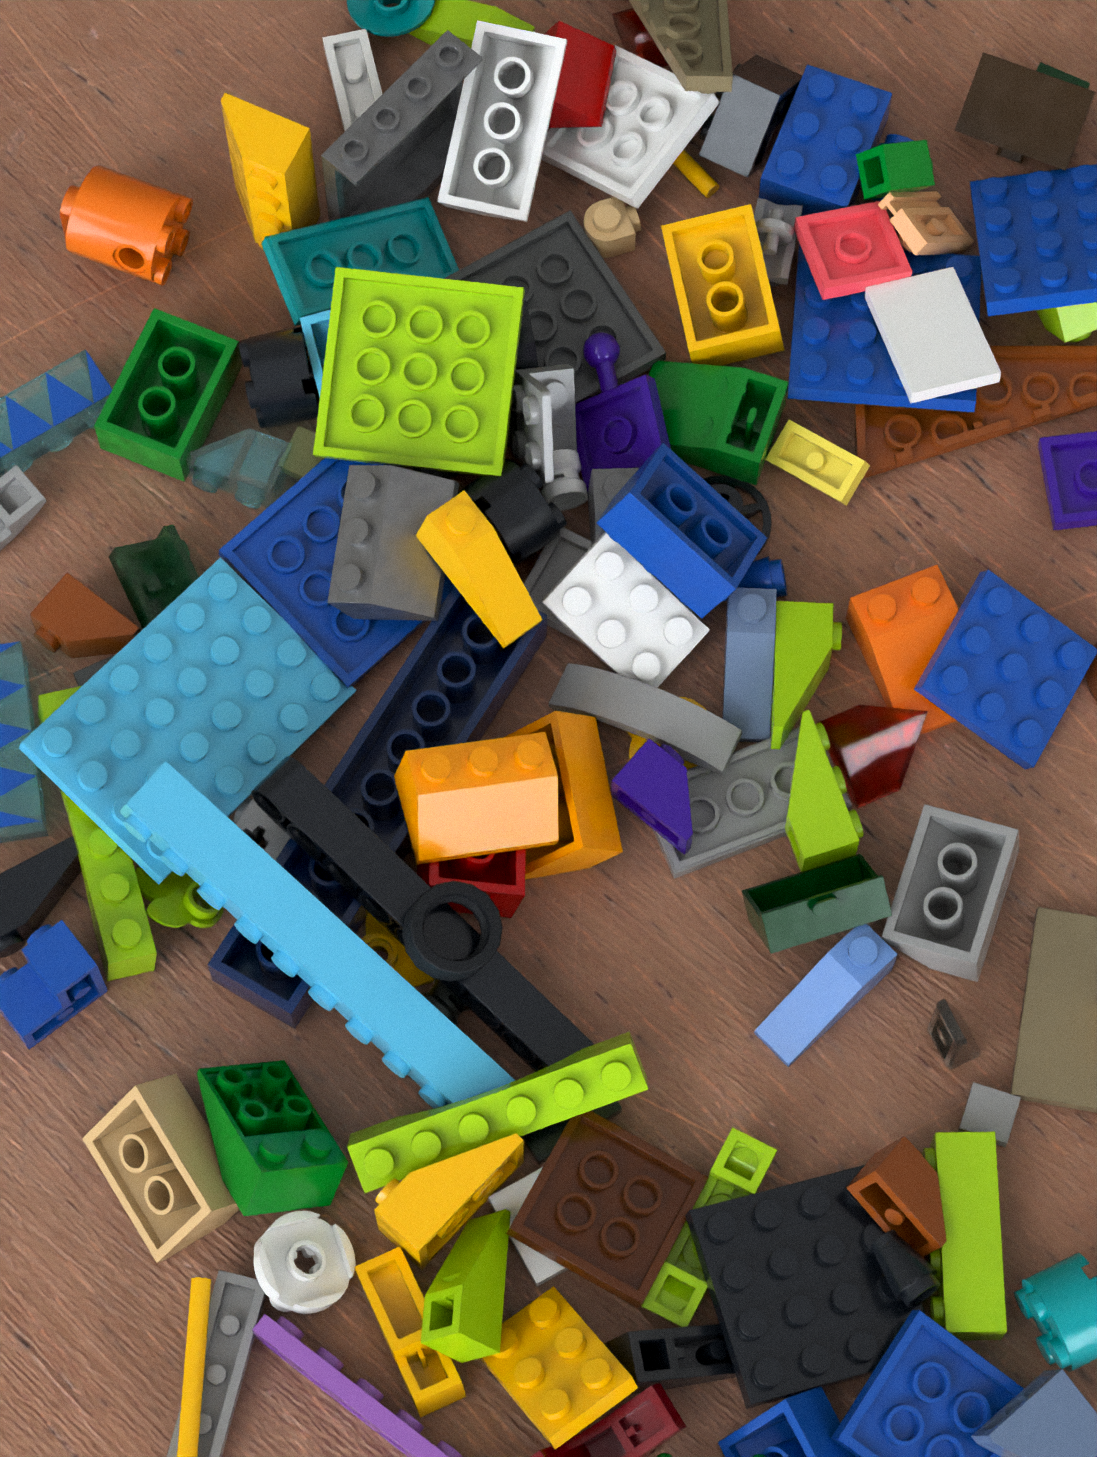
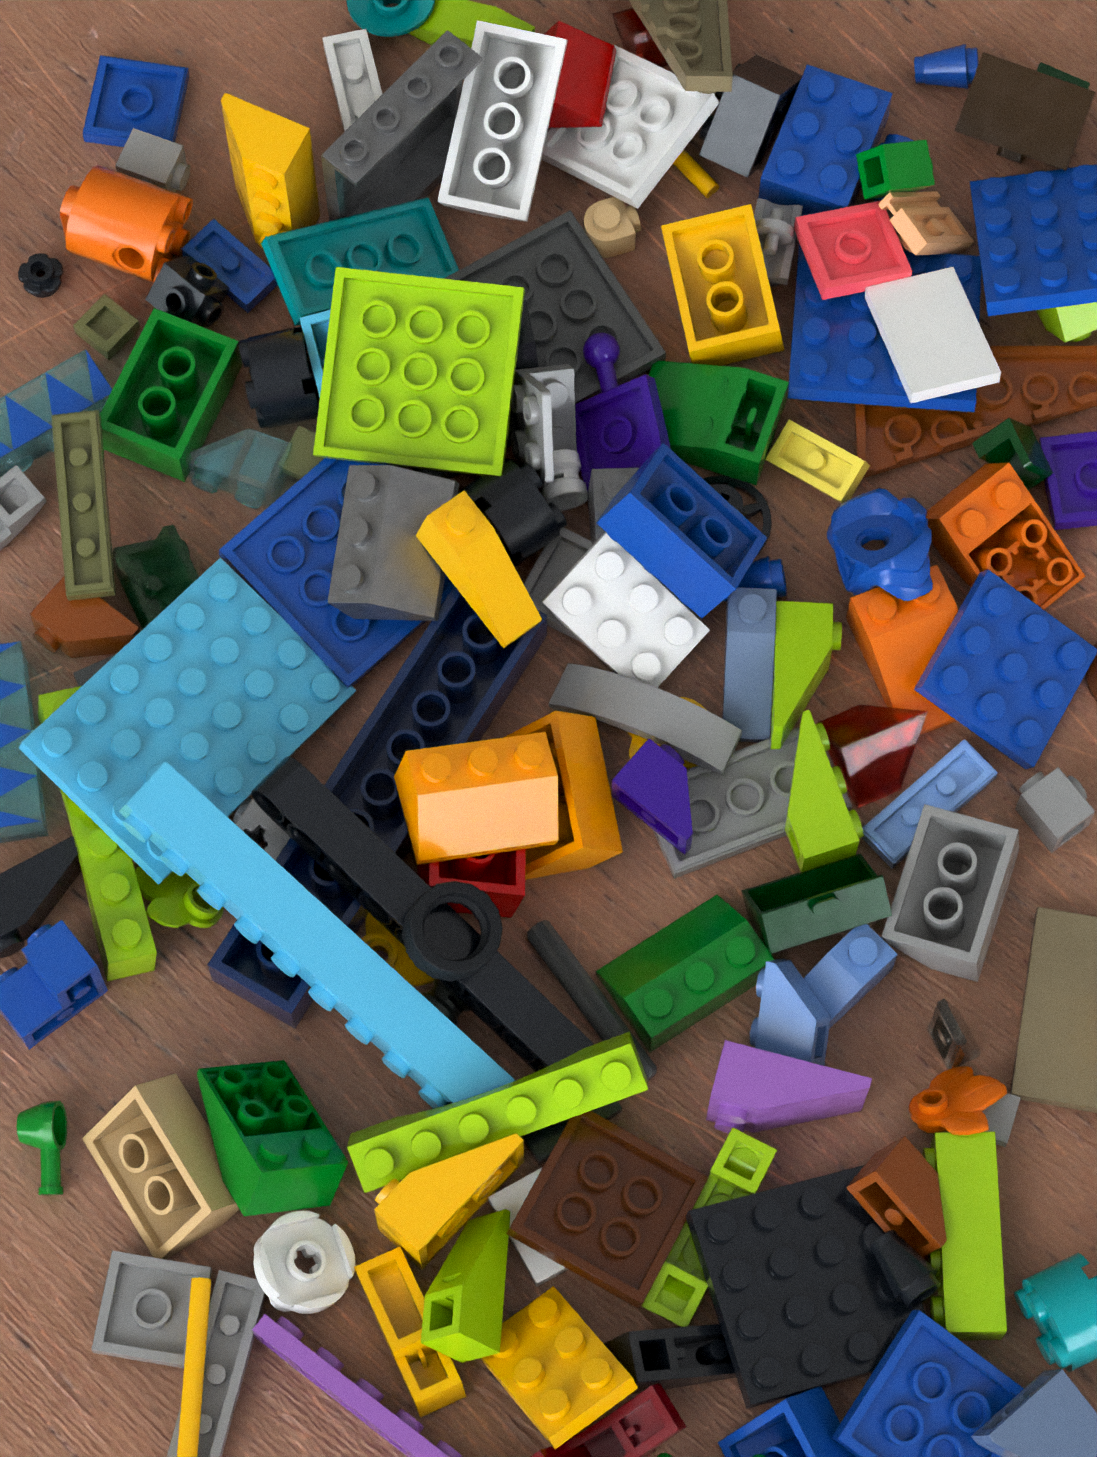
(45, 285): none -> black plate
(45, 1128): none -> green bar
(83, 505): none -> olive tile
(106, 327): none -> olive plate
(134, 96): none -> blue tile
(146, 1309): none -> light grey plate
(154, 161): none -> light grey brick
(189, 291): none -> black brick
(234, 264): none -> blue plate
(582, 988): none -> dark grey axle
(685, 971): none -> green slope
(771, 1091): none -> medium lavender slope
(789, 1015): none -> medium blue slope
(904, 561): none -> blue piece
(945, 786): none -> light blue tile
(947, 67): none -> blue cone
(956, 1102): none -> orange plate
(1000, 527): none -> orange slope
(1018, 446): none -> dark green panel
(1054, 807): none -> light grey brick

